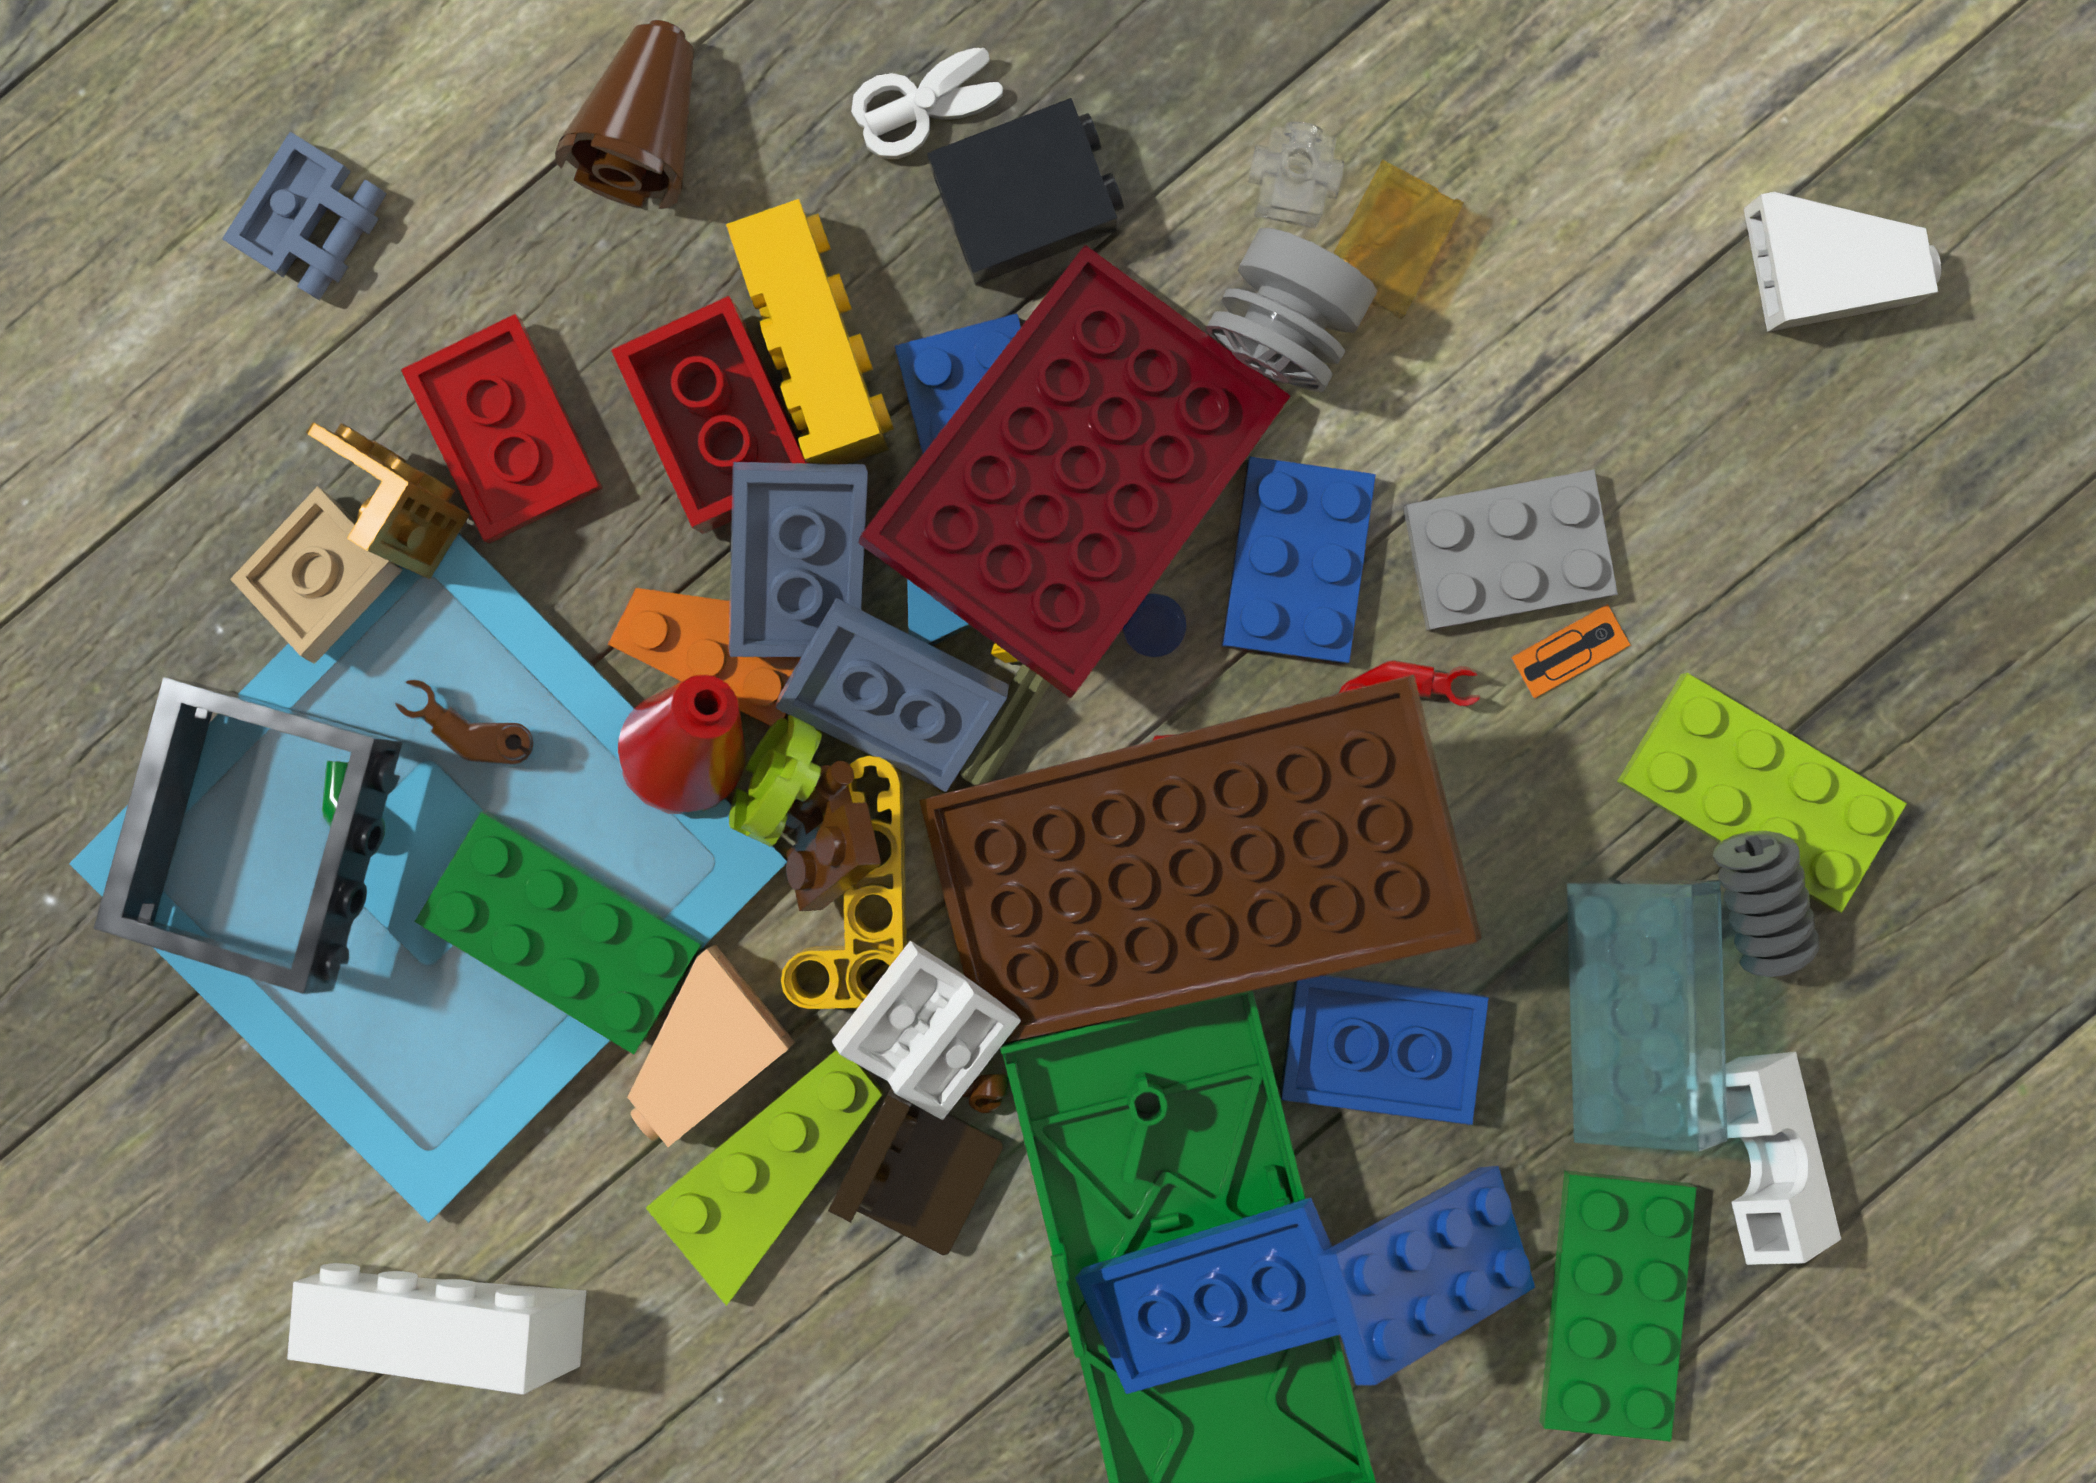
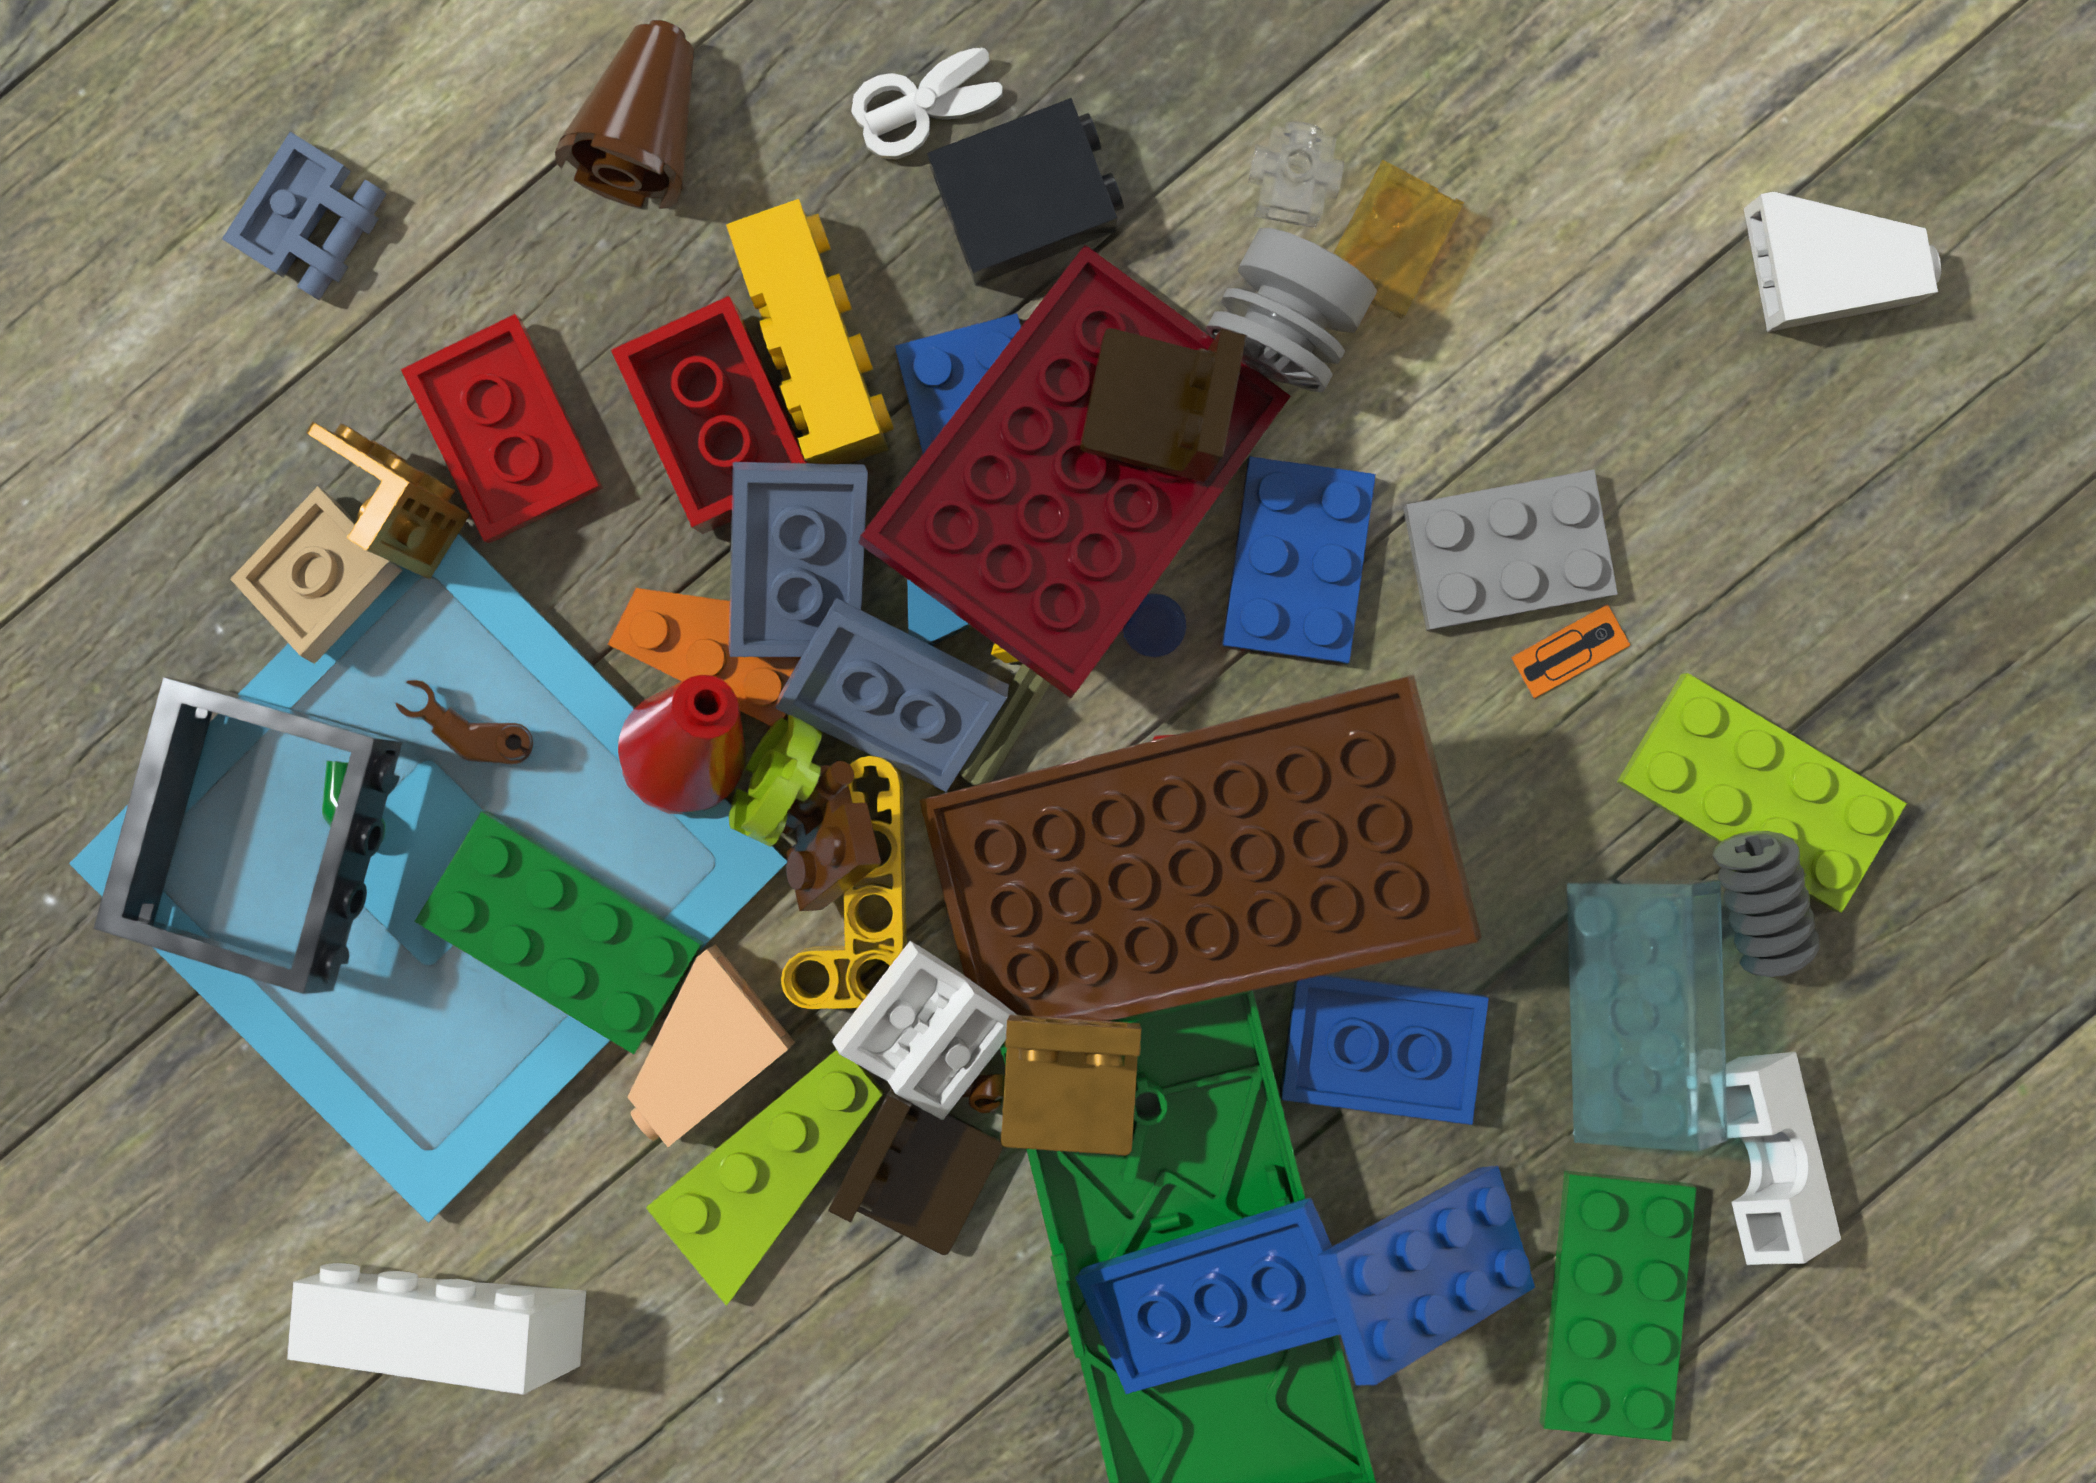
(1070, 1084): none -> pearl gold bracket
(1163, 402): none -> dark brown bracket
(1427, 680): red arm -> none

